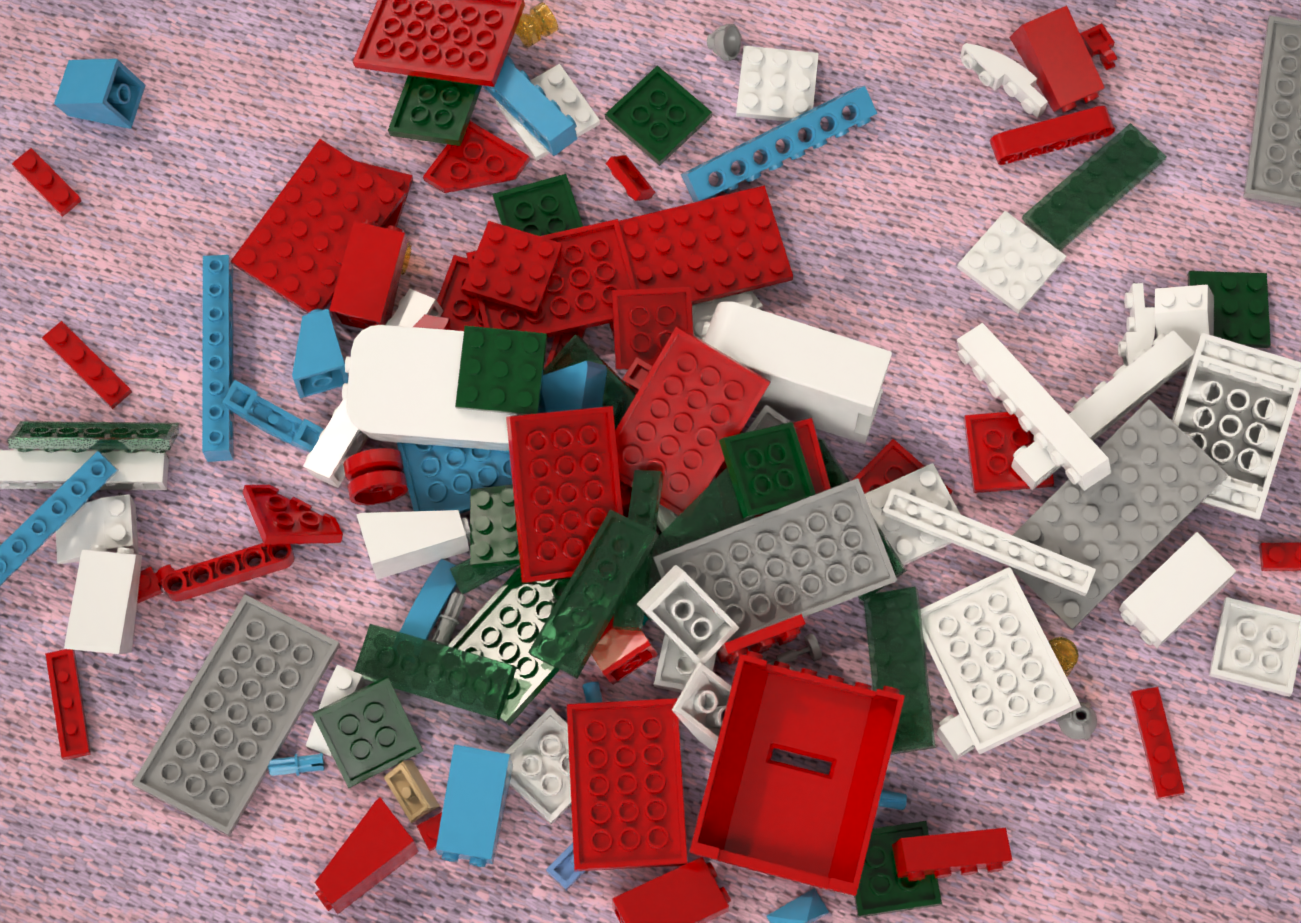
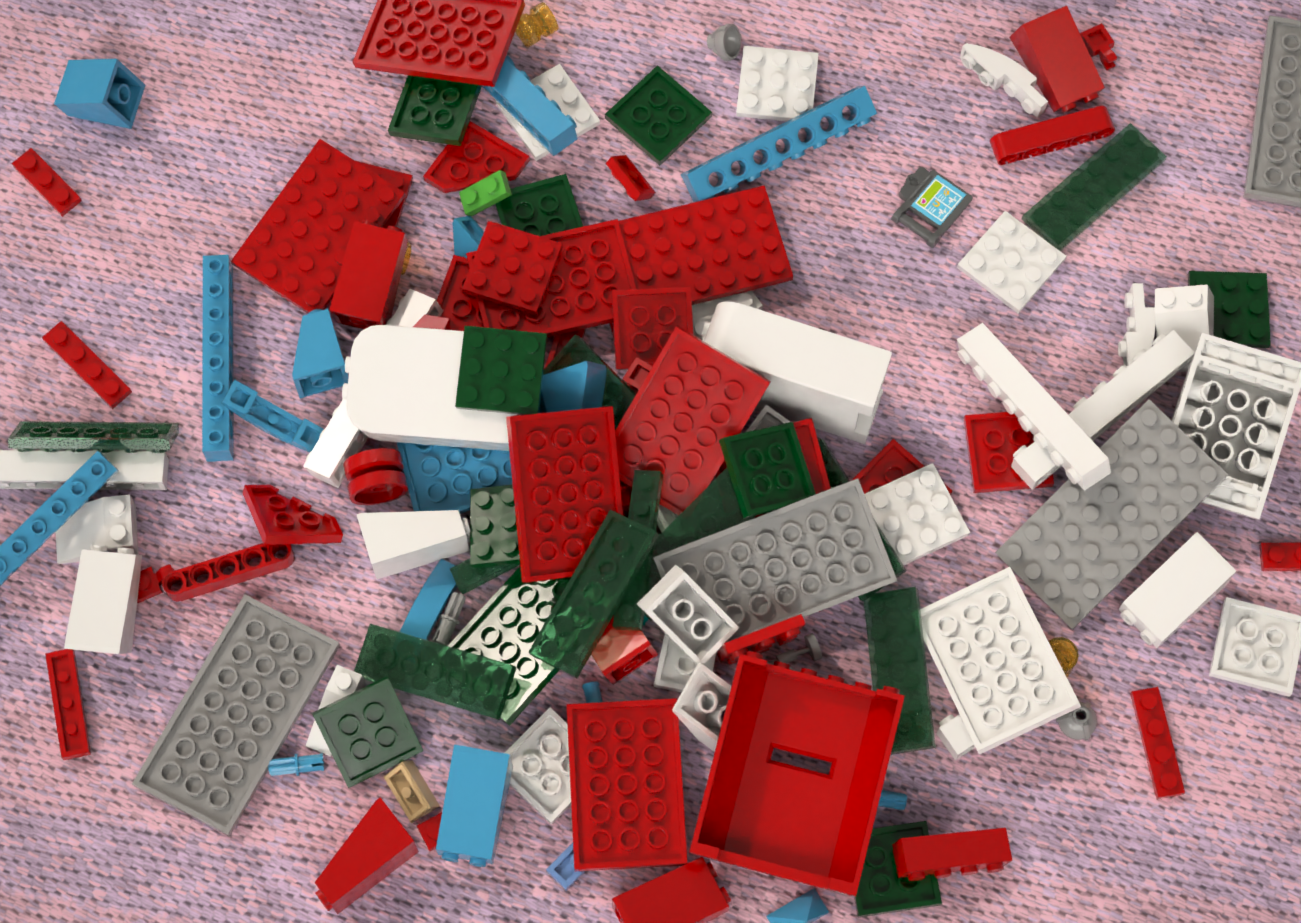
(466, 235): none -> dark azure slope
(485, 193): none -> bright green plate
(934, 201): none -> piece
(988, 541): white plate -> none

